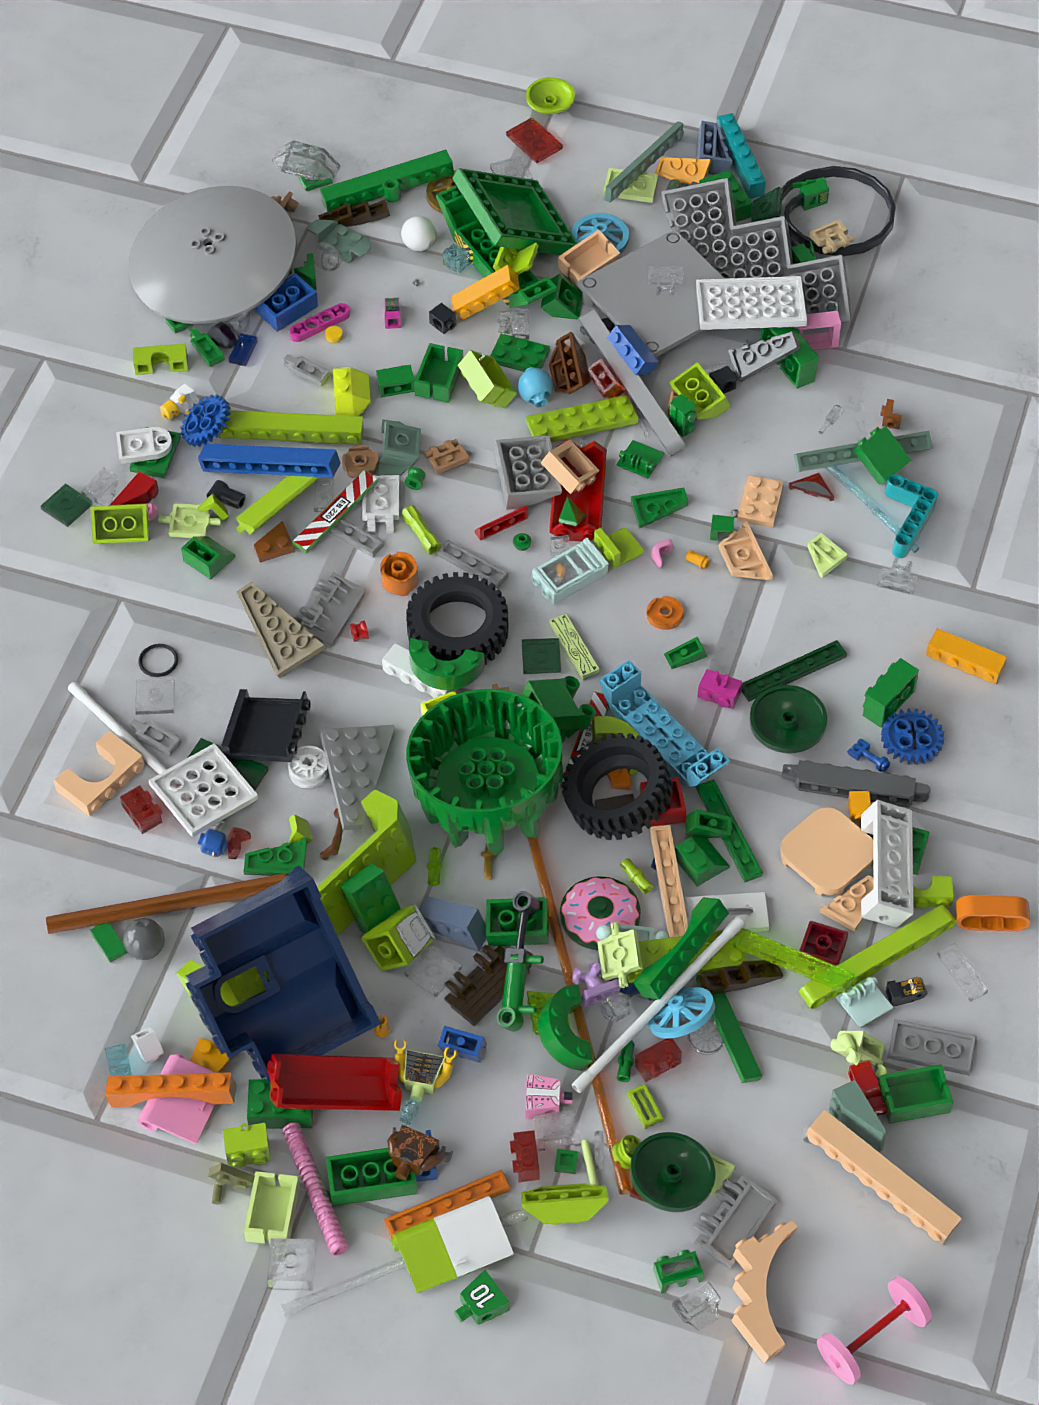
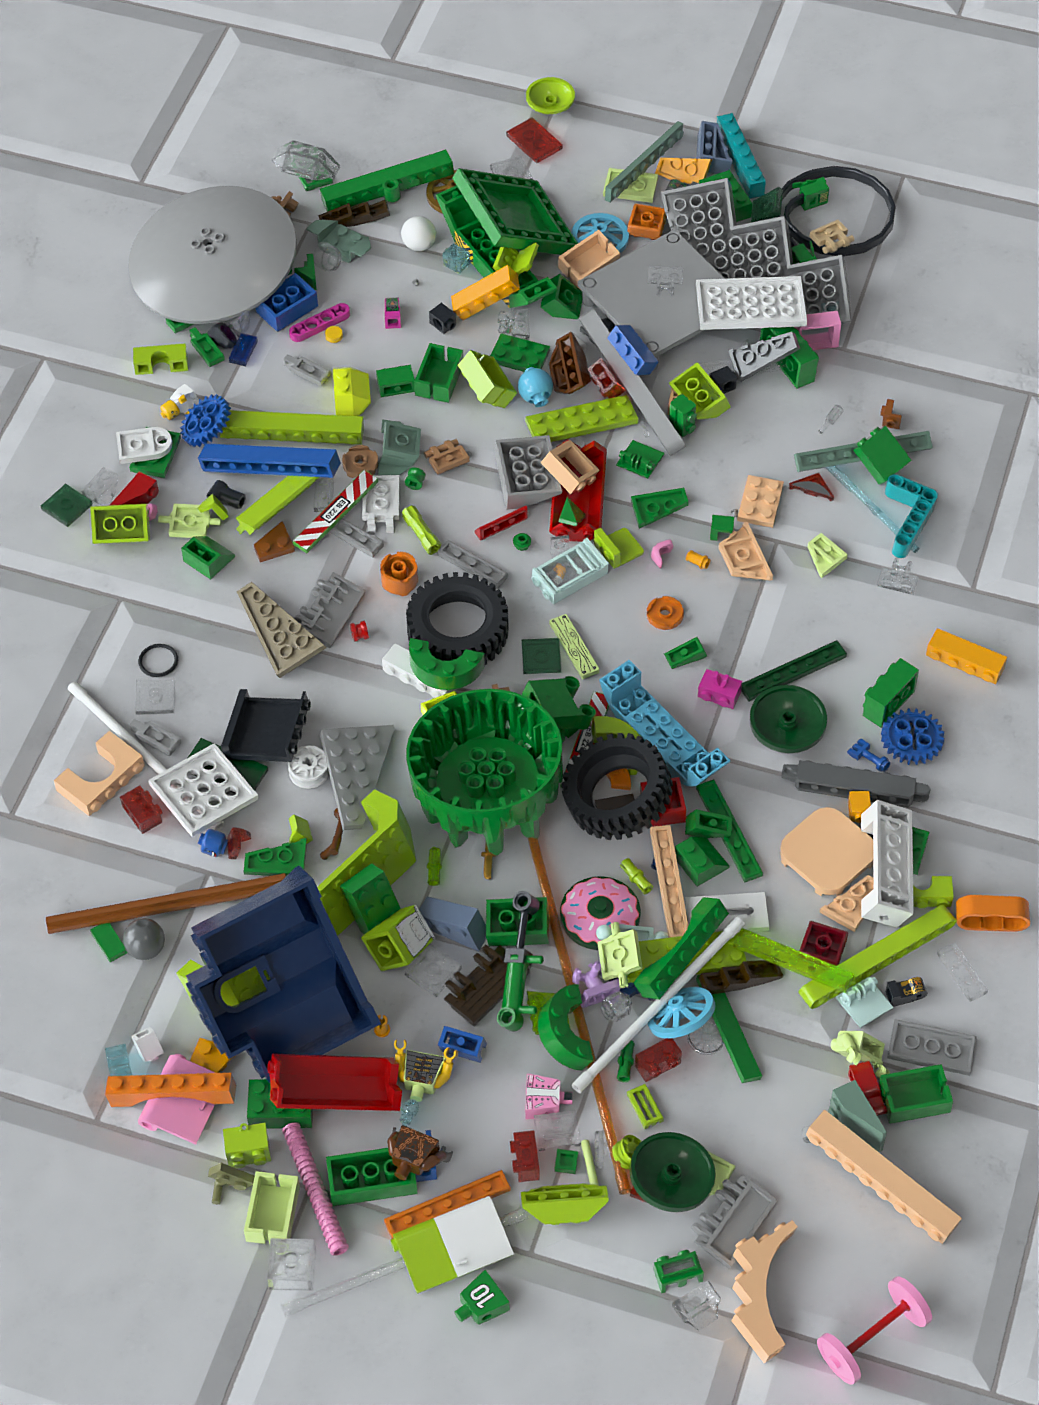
(646, 221): none -> orange brick

